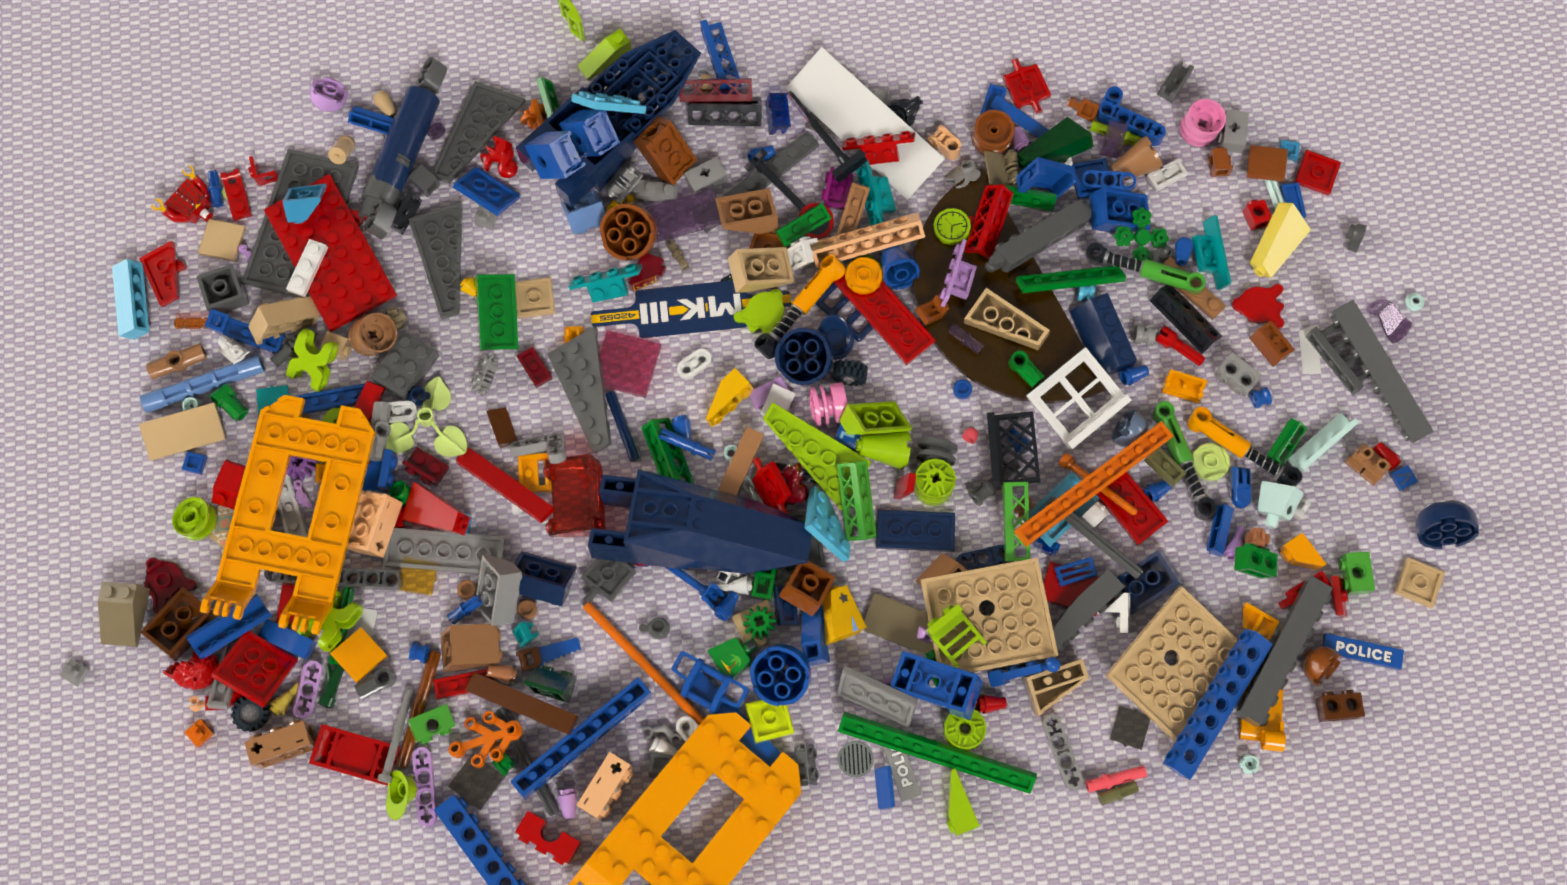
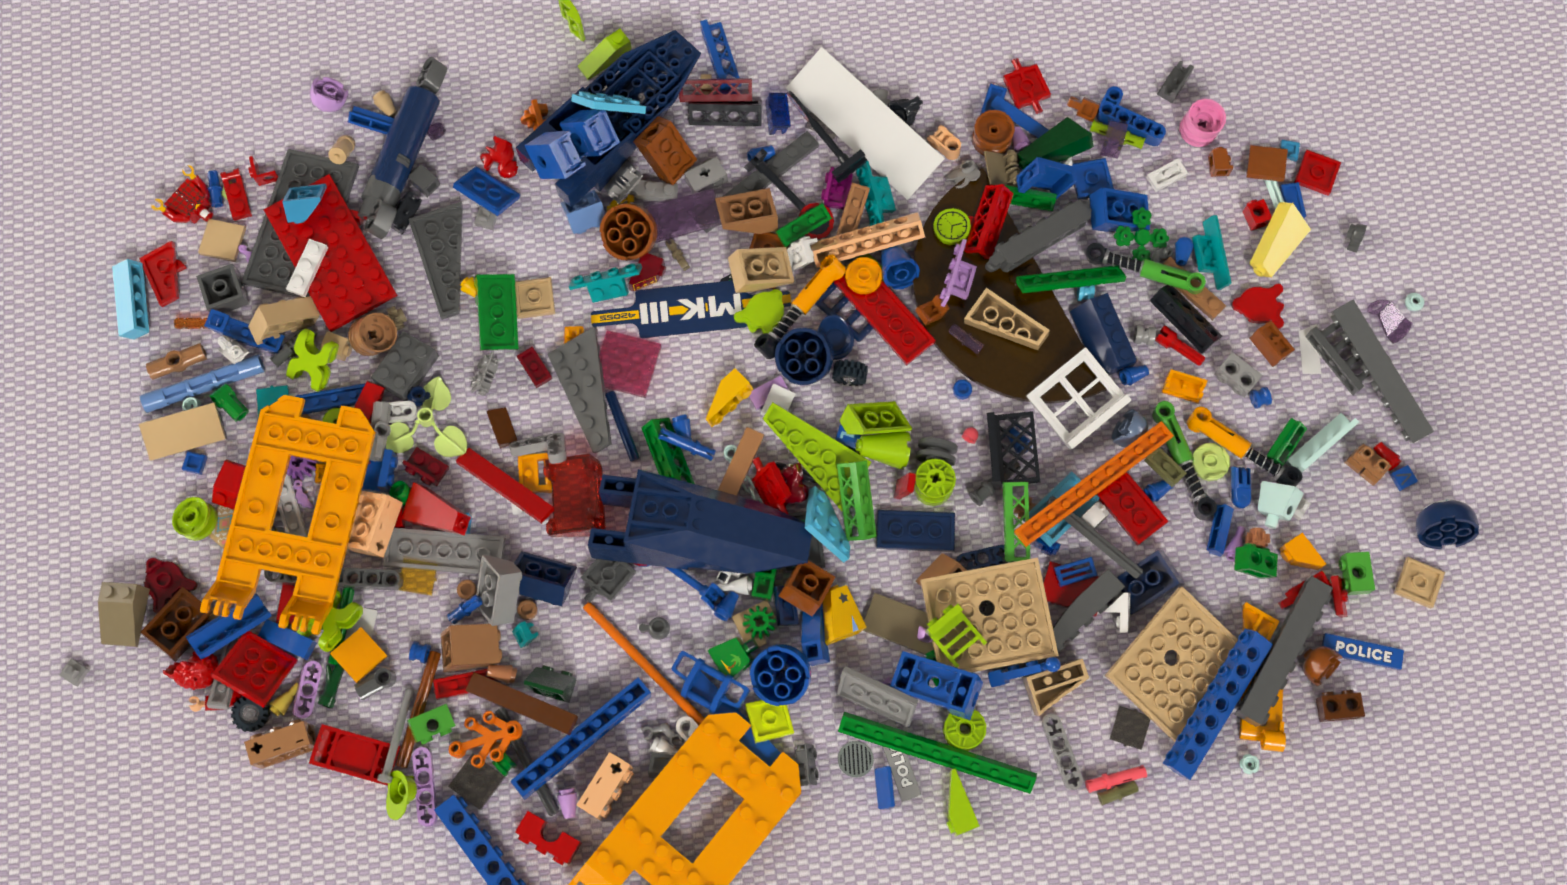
(199, 733): orange tile -> none
(479, 121): dark grey wing -> none
(547, 653): blue piece -> none
(548, 95): green tile -> none
(692, 363): white plate -> none
(827, 403): bright pink wheel -> none
(881, 148): red bracket -> none
(990, 703): red cone -> none
(1027, 370): green piece -> none
(1068, 462): orange piece -> none
(1101, 175): blue beam -> none
(1139, 159): medium nougat cone -> none
(1234, 131): light grey brick -> none

